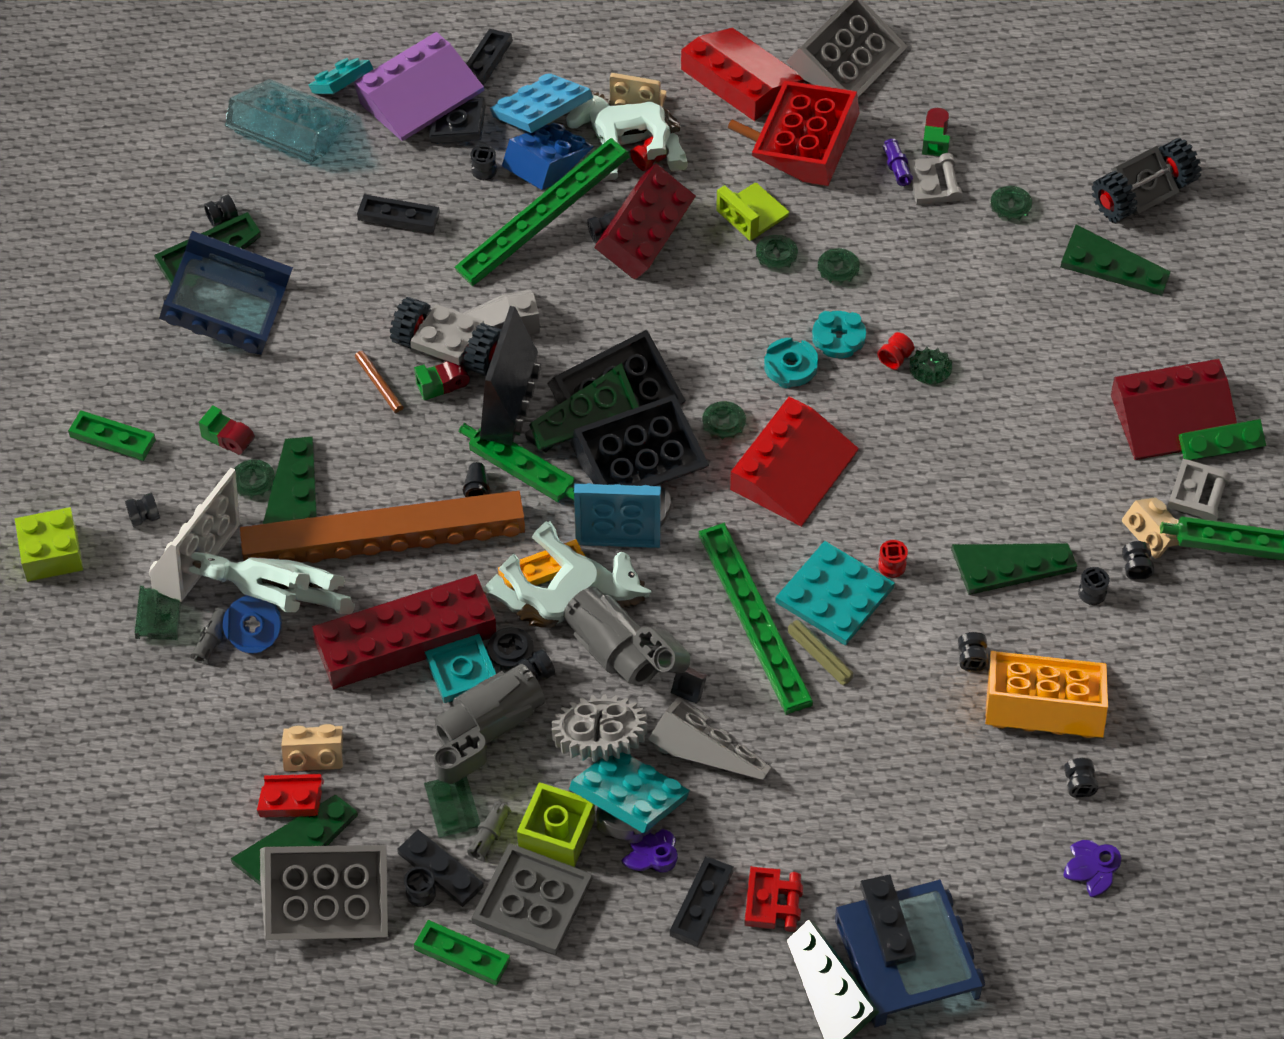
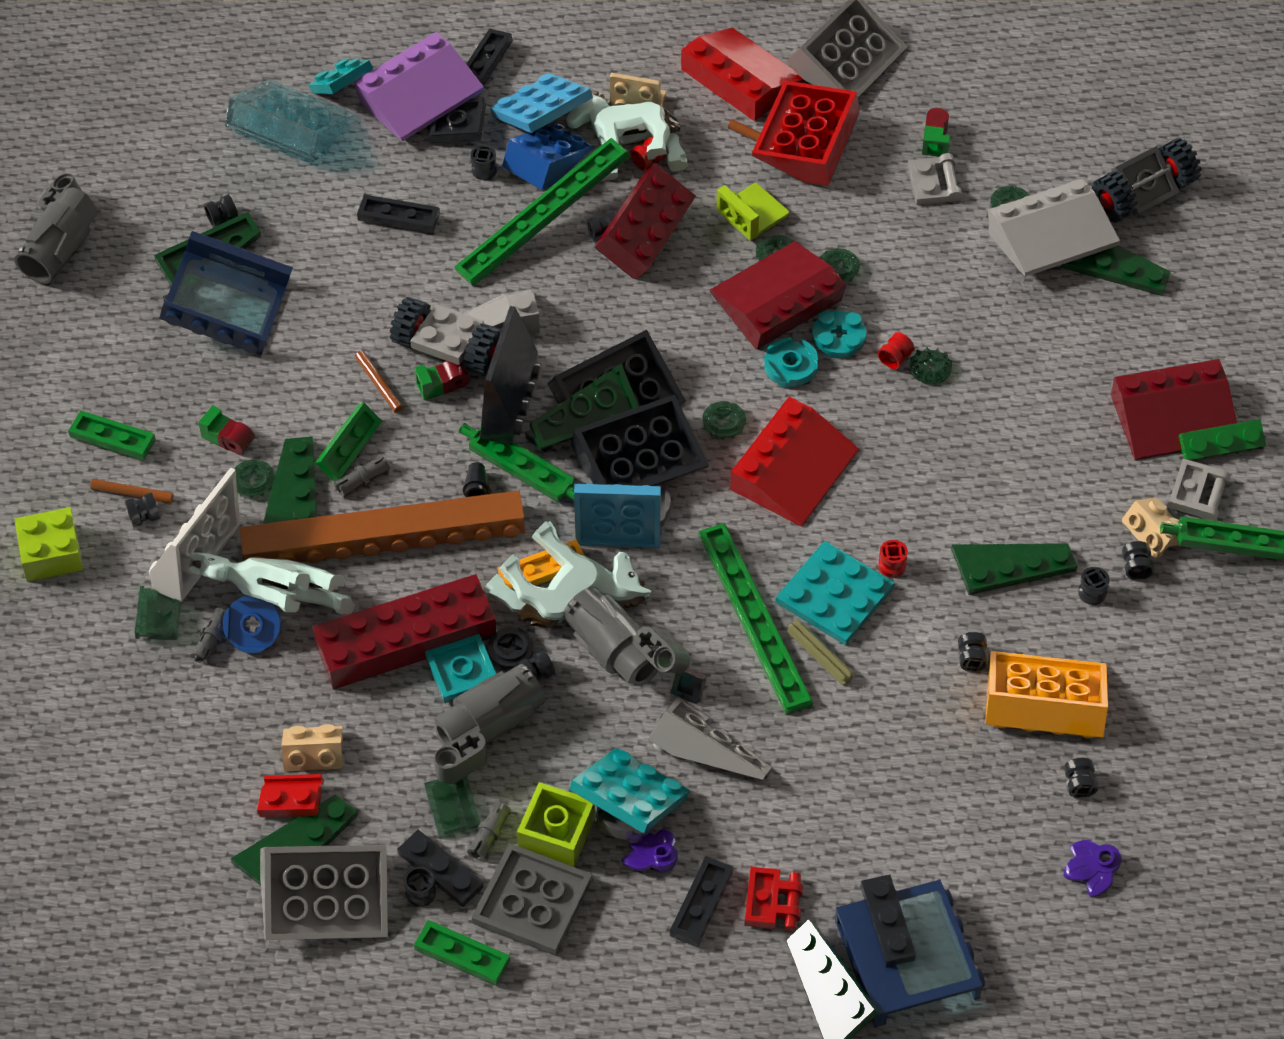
(57, 231): none -> dark grey piece
(129, 490): none -> dark orange bar
(348, 442): none -> green plate
(362, 476): none -> dark grey pin
(620, 728): light grey gear -> none
(779, 293): none -> dark red slope
(897, 162): dark purple pin -> none
(1052, 227): none -> light grey slope

